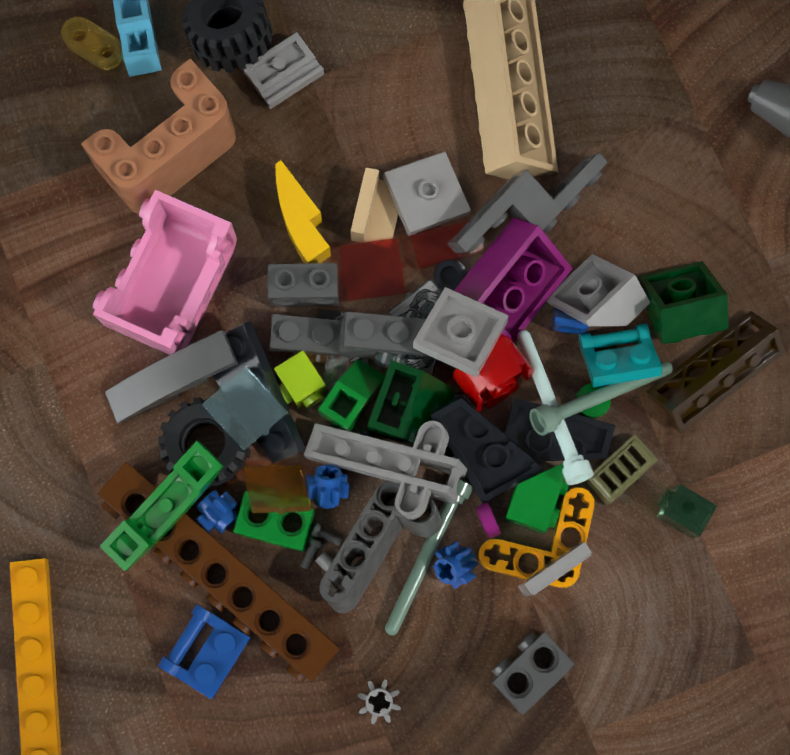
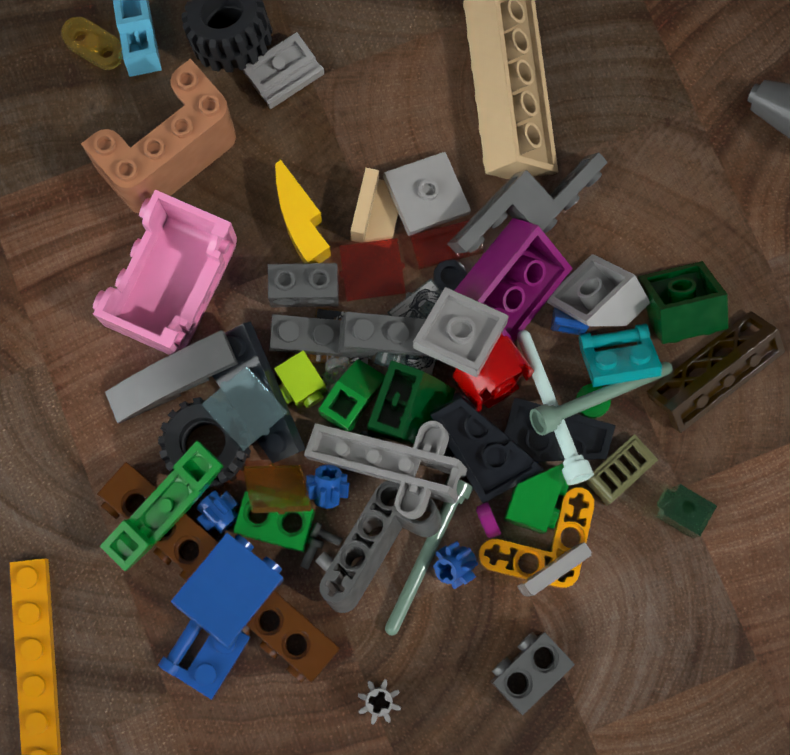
(228, 589): none -> blue panel

